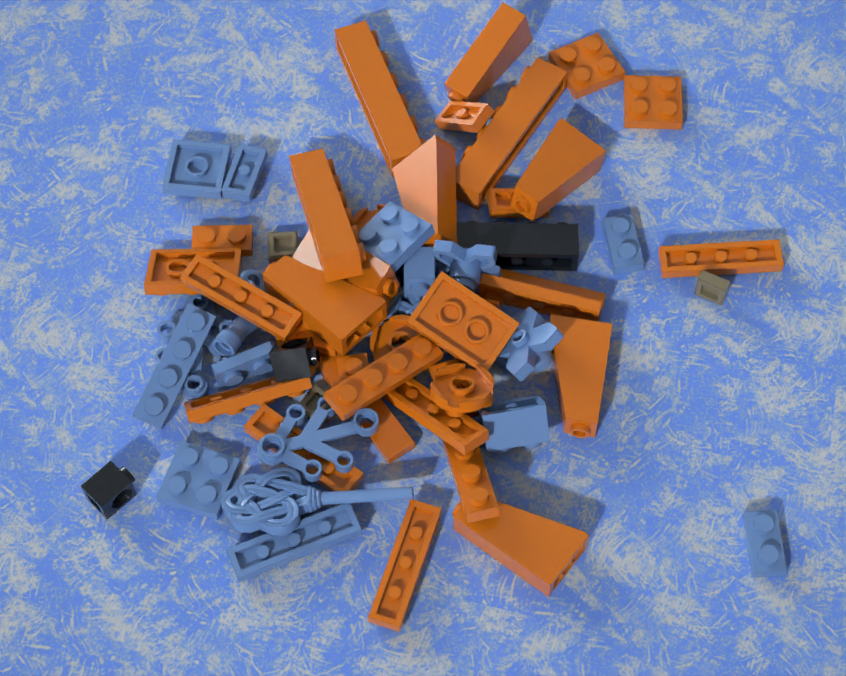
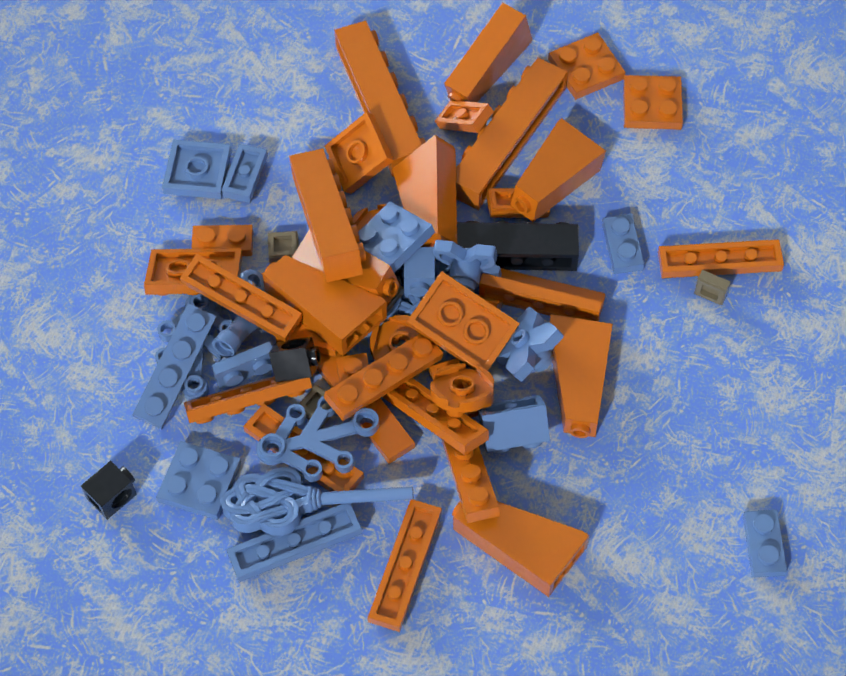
(359, 153): none -> orange plate

